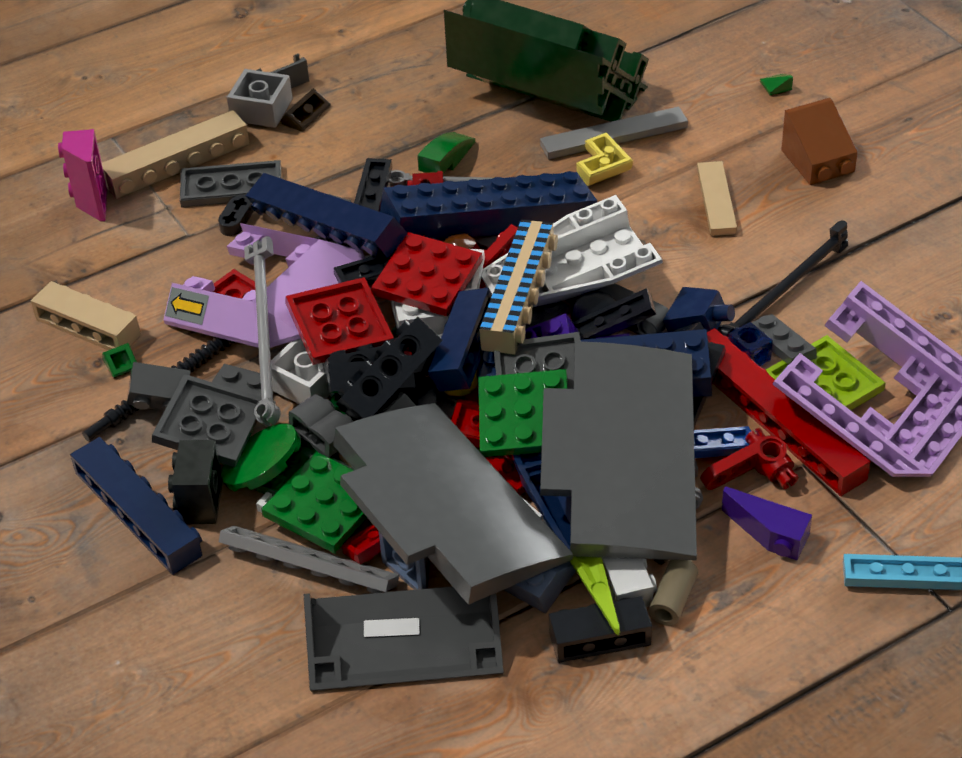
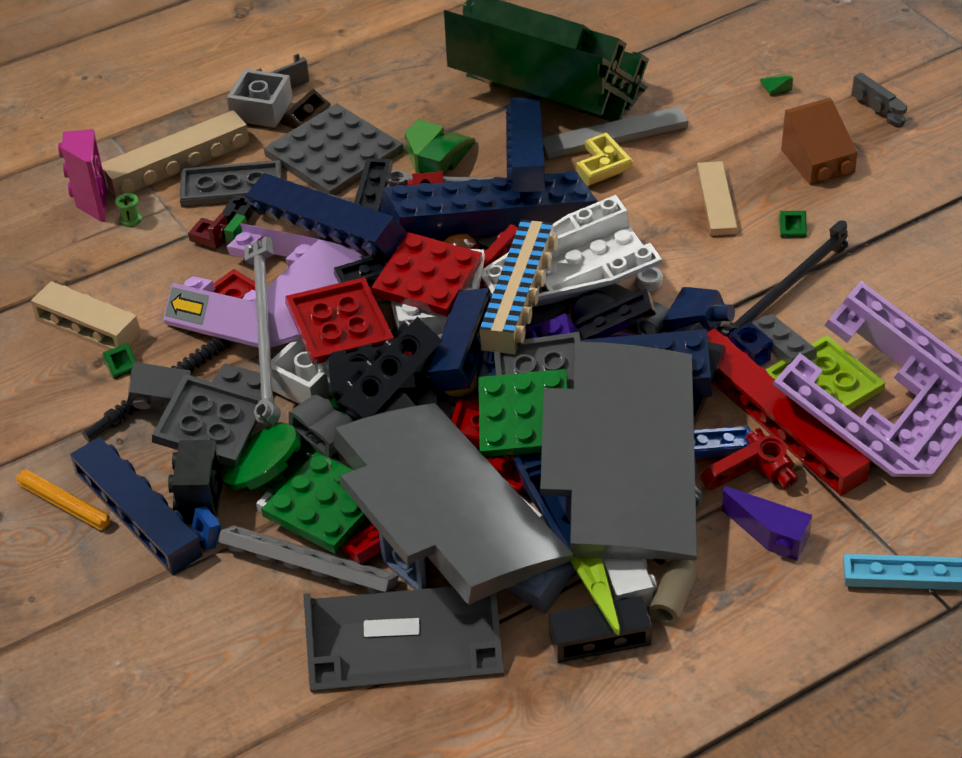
(63, 499): none -> light orange axle
(126, 210): none -> bright green bush
(207, 526): none -> blue plate
(209, 232): none -> dark red bracket
(234, 228): none -> green plate
(332, 149): none -> dark grey plate
(418, 137): none -> bright green slope
(525, 145): none -> dark blue brick
(649, 279): none -> white tile
(792, 223): none -> green slope
(879, 99): none -> dark grey hinge

